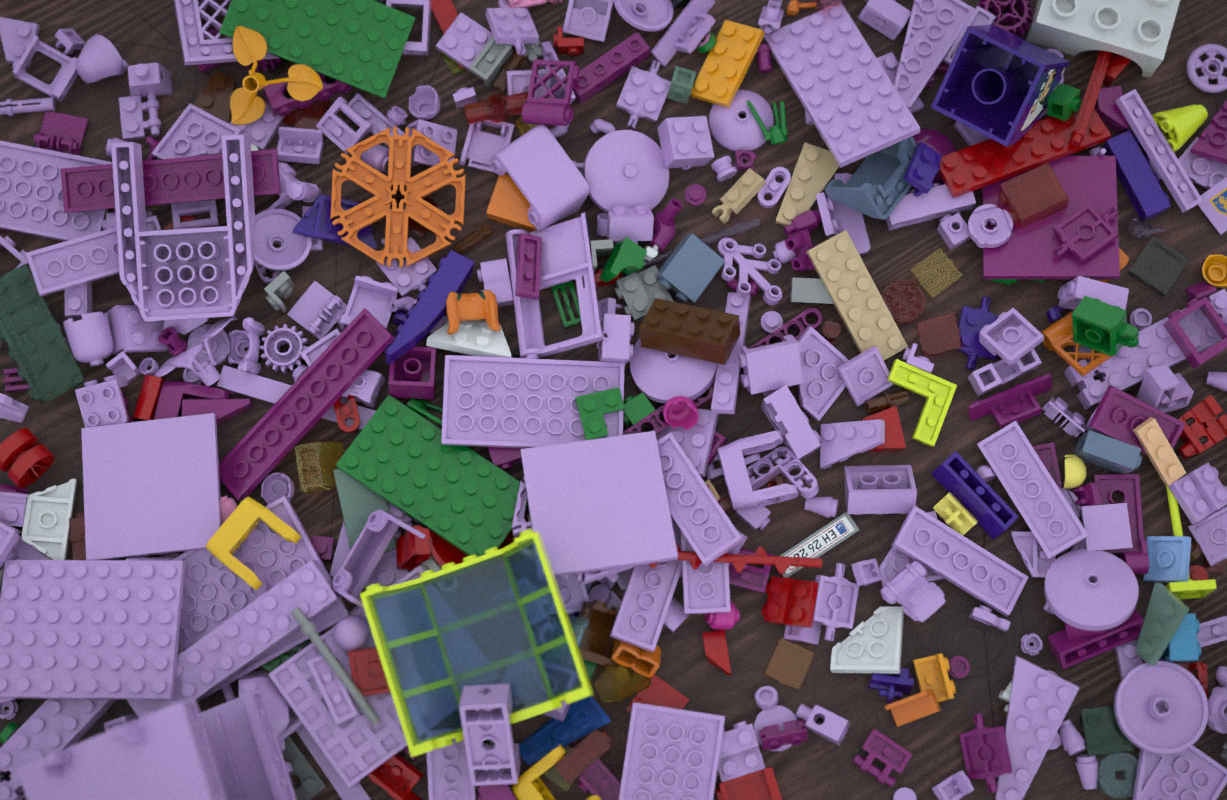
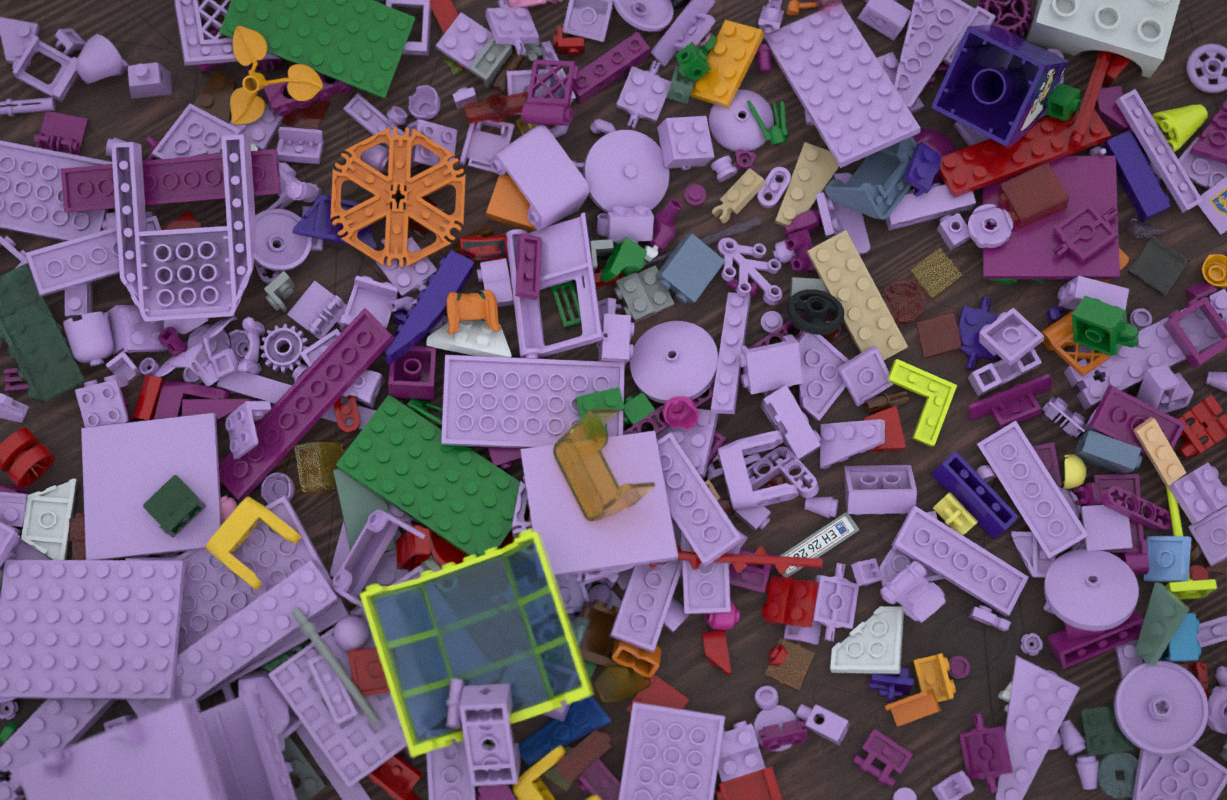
(132, 117): lavender plate -> none
(174, 506): none -> dark green bracket
(194, 208): lavender plate -> none
(224, 363): none -> lavender plate
(242, 428): none -> lavender bracket
(323, 546): magenta plate -> none
(339, 130): lavender plate -> none
(453, 703): none -> lavender pin
(484, 248): none -> slope
(587, 471): none -> clear yellow windscreen
(690, 331): reddish brown brick -> none
(693, 62): none -> green brick
(777, 655): none -> red plate
(814, 311): none -> black wheel
(920, 362): lavender bracket -> none
(1135, 513): none -> magenta beam

